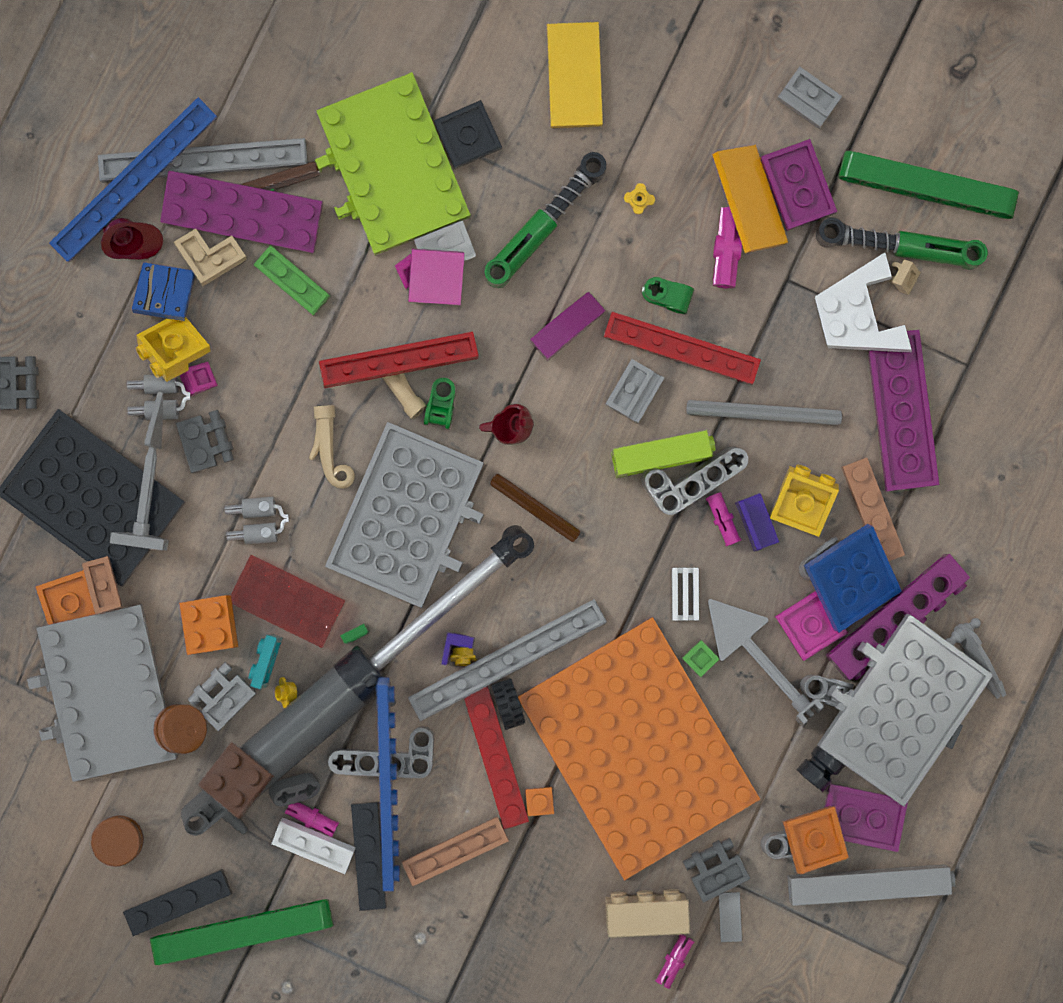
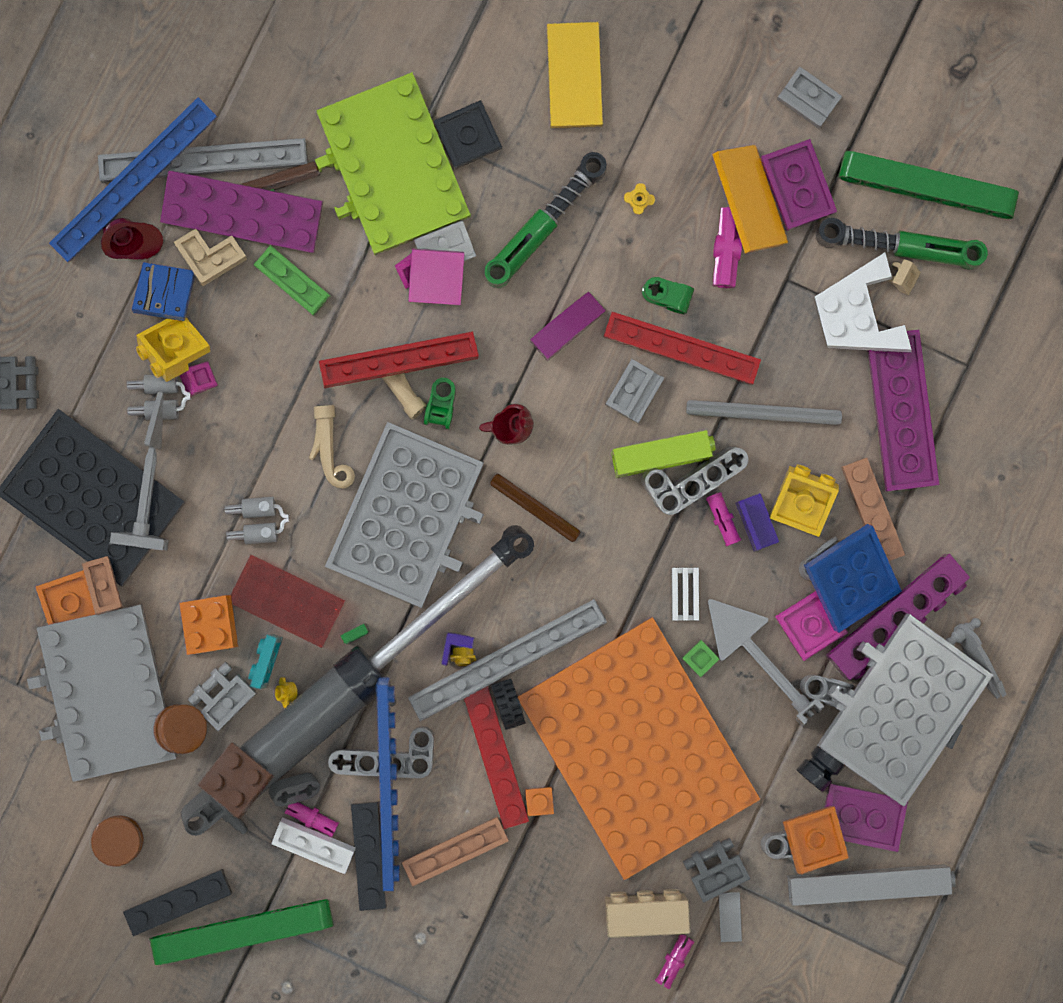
(197, 443): dark grey plate -> none

